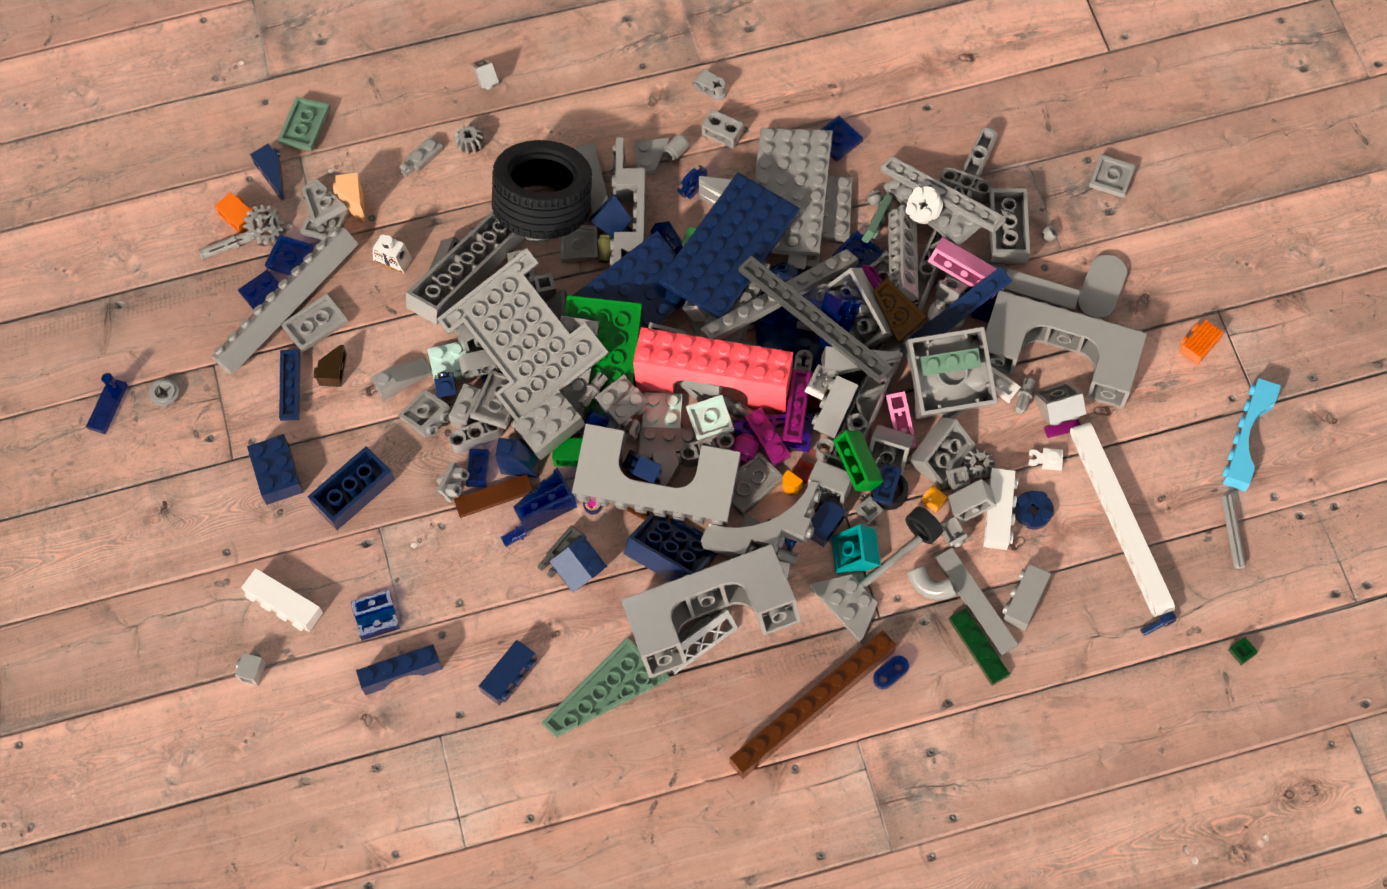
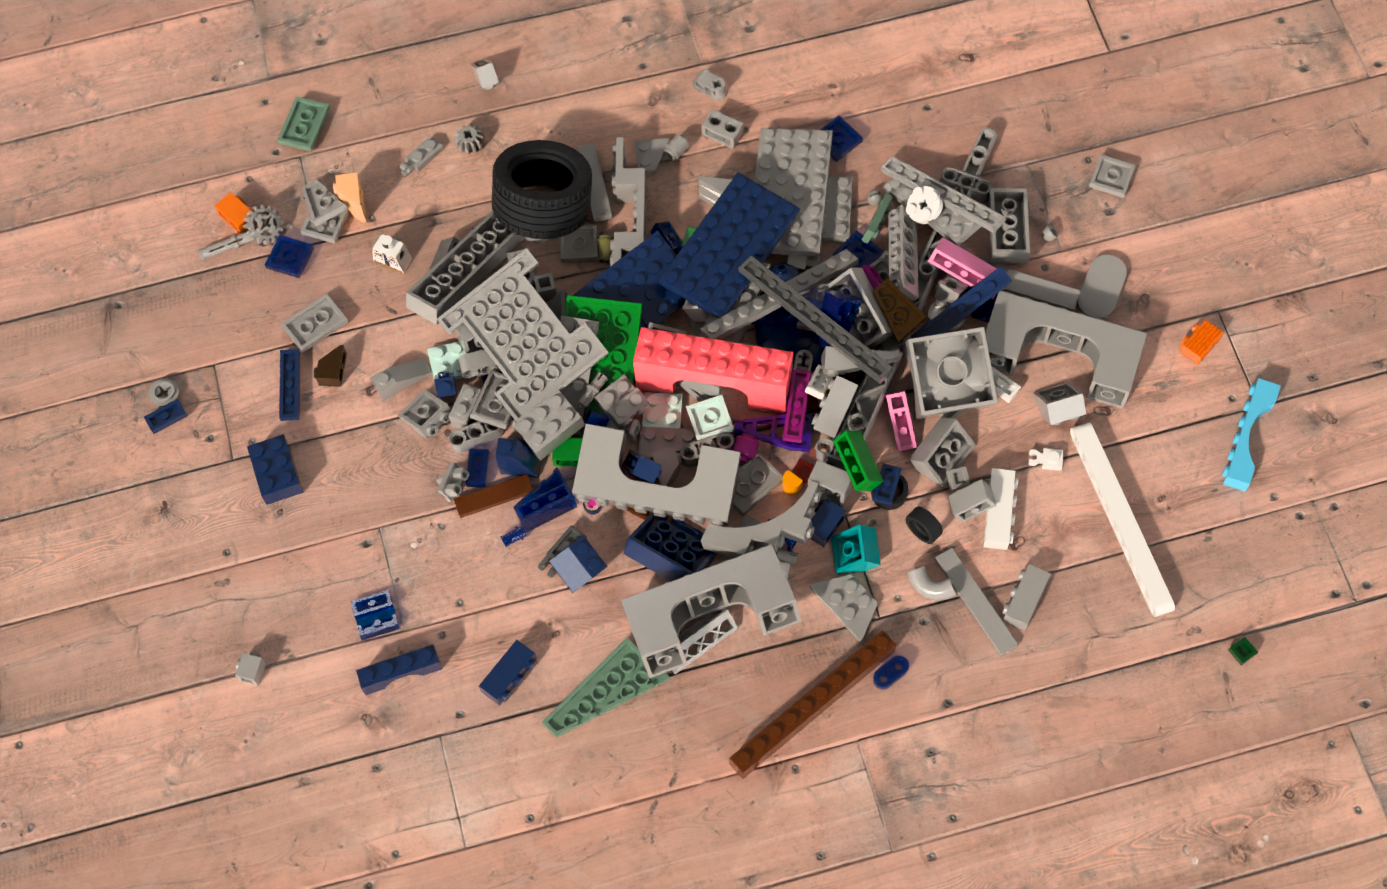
(107, 404): clear blue piece -> none
(165, 416): none -> dark blue plate
(258, 288): clear blue plate -> none
(269, 165): dark blue slope -> none
(281, 600): white brick -> none
(284, 300): light grey brick -> none
(351, 488): dark blue brick -> none
(612, 217): dark blue torso -> none
(691, 182): clear blue plate -> none
(737, 407): light grey pin -> none
(767, 437): magenta plate -> none
(868, 510): light grey plate -> none
(890, 447): light grey slope -> none
(891, 561): light grey bar -> none
(935, 499): light orange brick -> none
(950, 361): sand green plate -> none
(953, 532): light grey bracket -> none
(979, 471): light grey gear -> none
(979, 646): dark green plate -> none
(1024, 395): light grey axle -> none
(1040, 501): dark blue plate -> none
(1061, 429): magenta window -> none
(1166, 620): dark blue bar -> none
(1233, 532): light grey axle -> none

